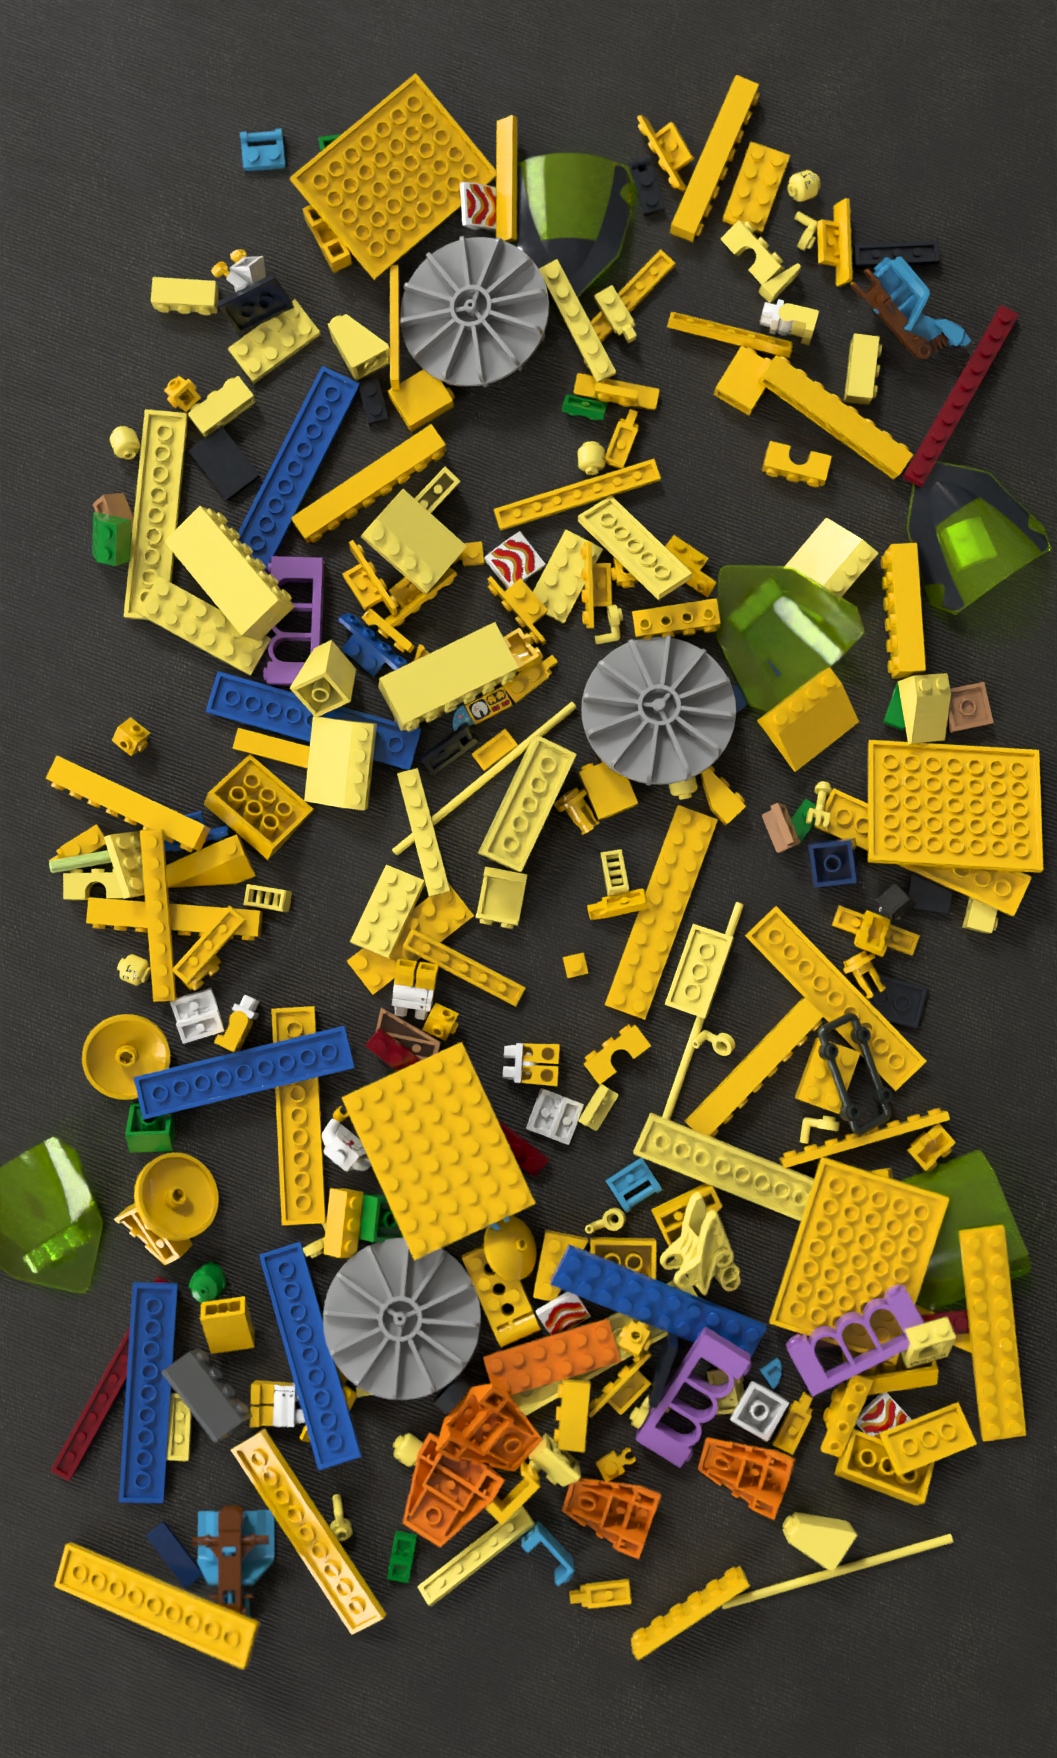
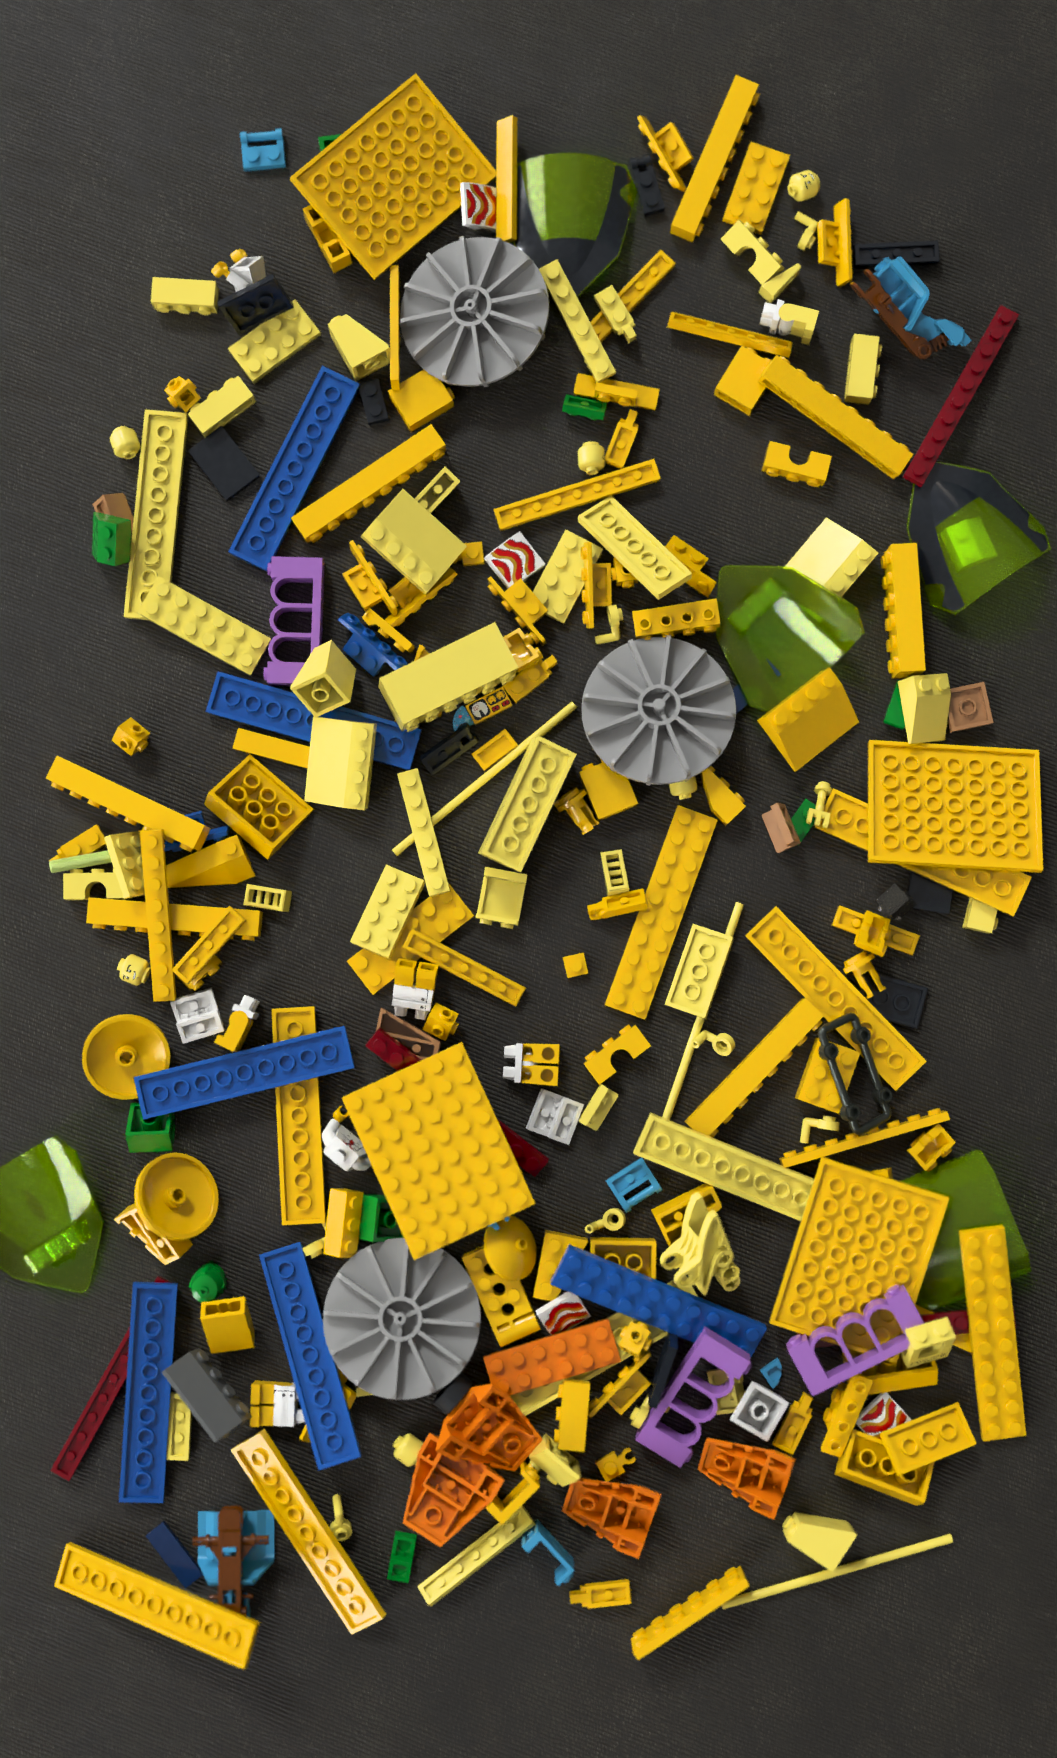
(230, 573): light yellow brick -> none
(834, 862): dark blue brick -> none

